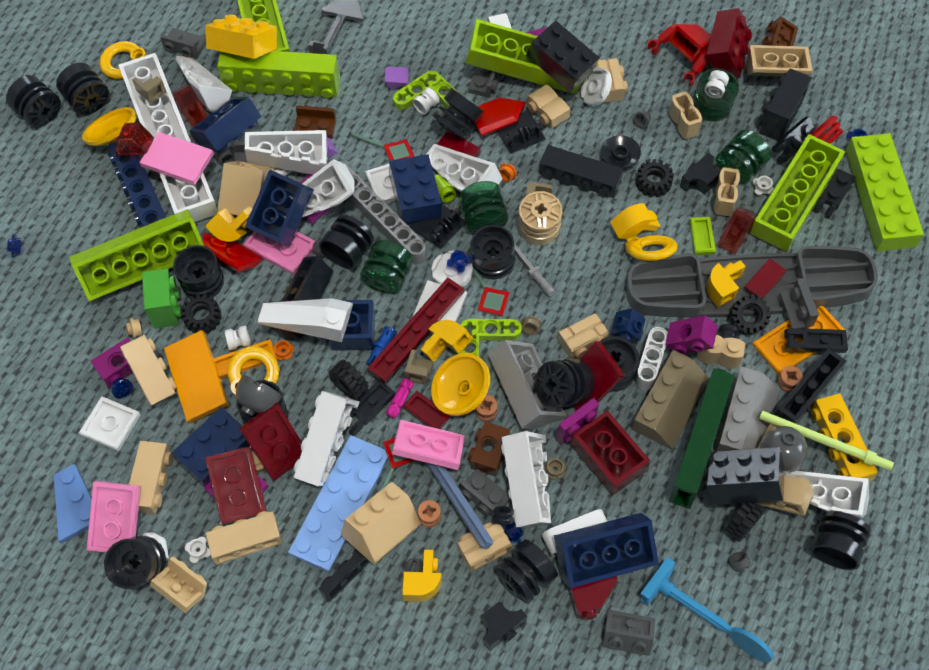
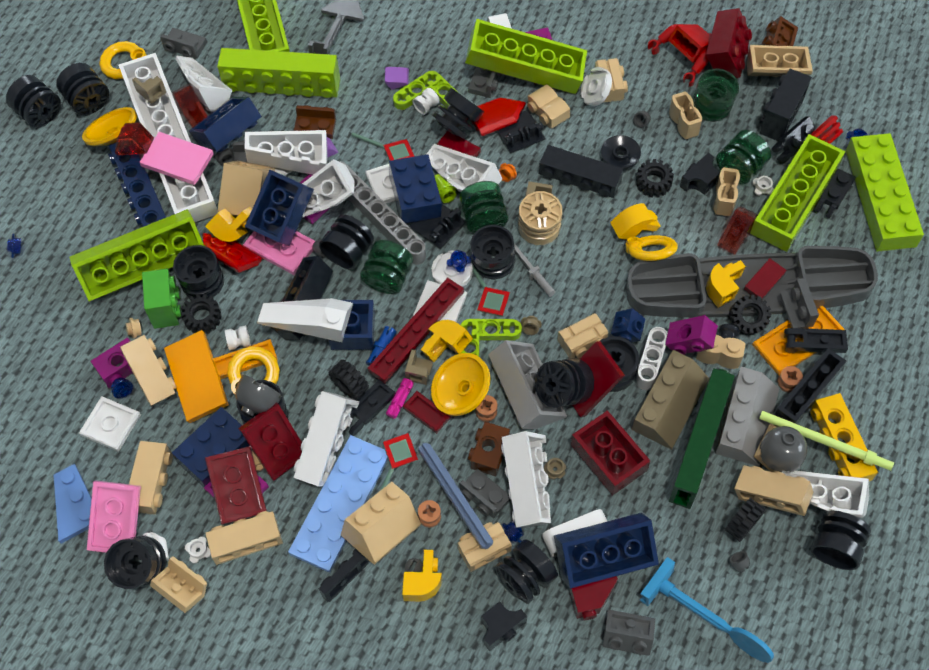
(241, 36): yellow brick -> none
(283, 345): orange plate -> none
(428, 444): bright pink tile -> none
(503, 515): black bush -> none
(562, 56): black brick -> none
(576, 421): magenta plate -> none
(702, 236): lime tile -> none
(717, 82): white wheel -> none
(746, 476): black brick -> none

